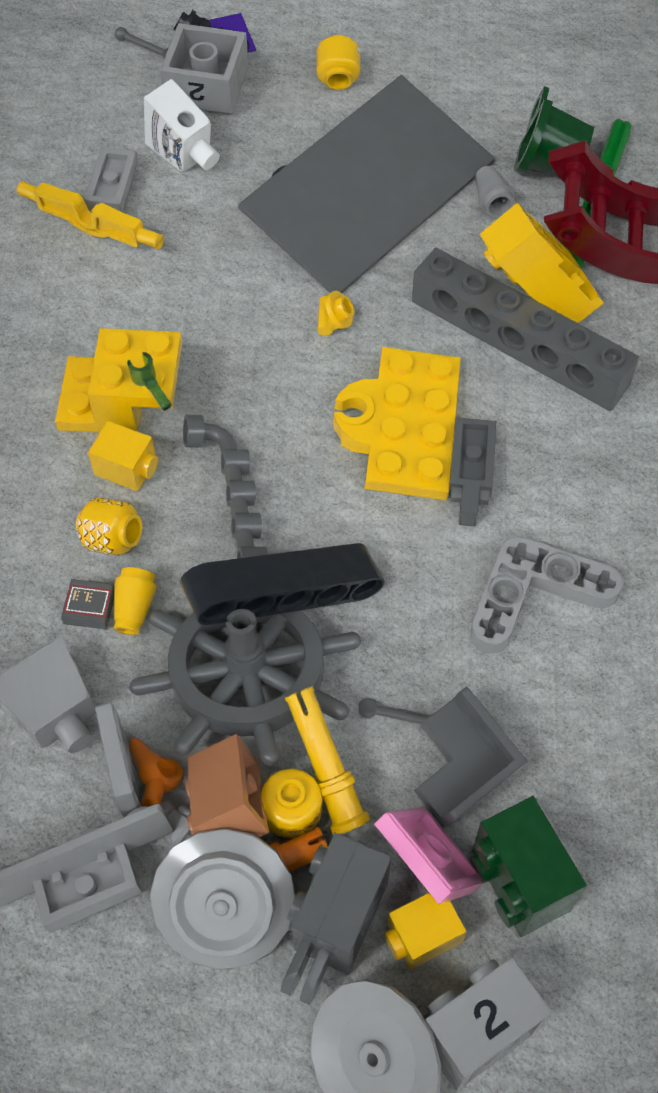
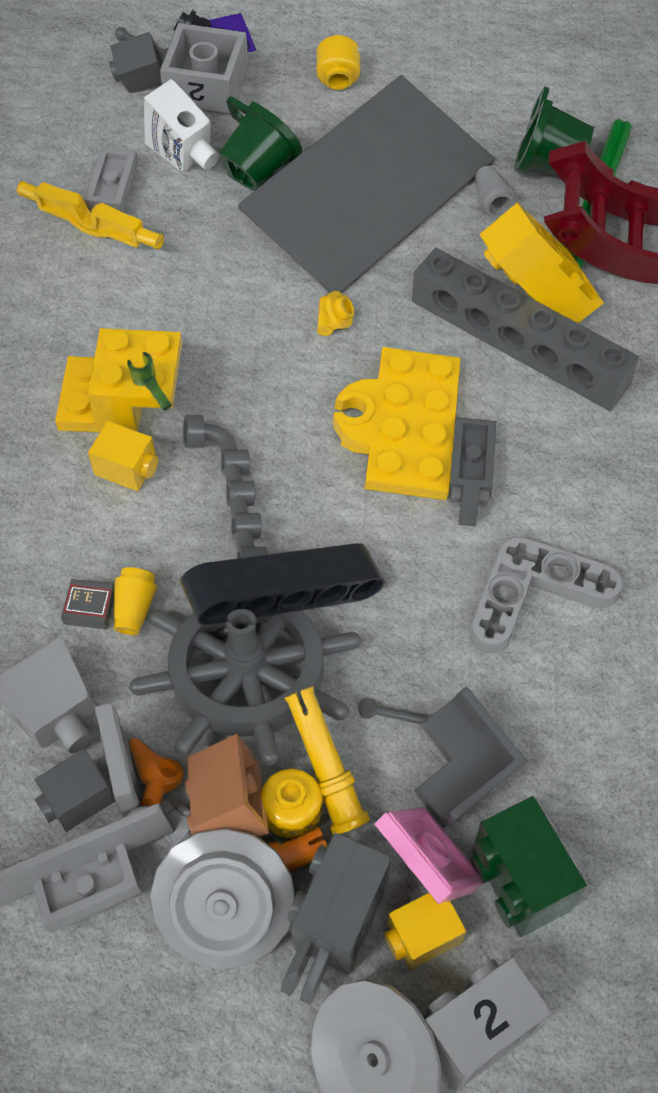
(73, 791): none -> dark grey brick
(109, 526): yellow head -> none
(136, 62): none -> dark grey brick
(257, 145): none -> dark green container

